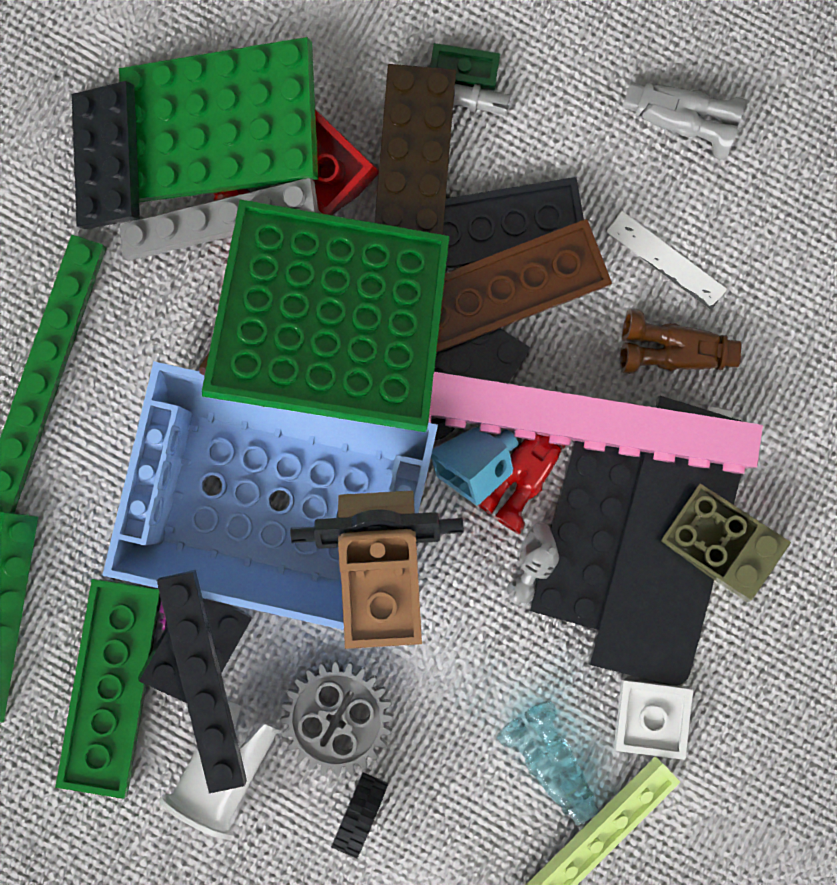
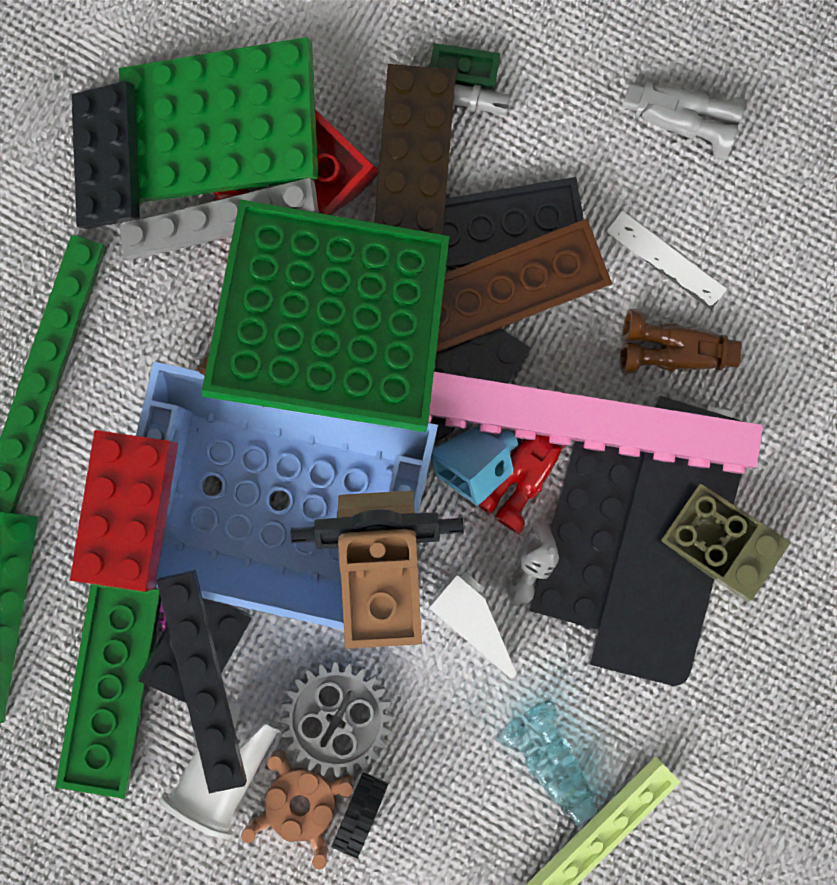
(124, 511): none -> red brick
(294, 825): none -> nougat plate
(468, 614): none -> white slope
(653, 719): white plate -> none

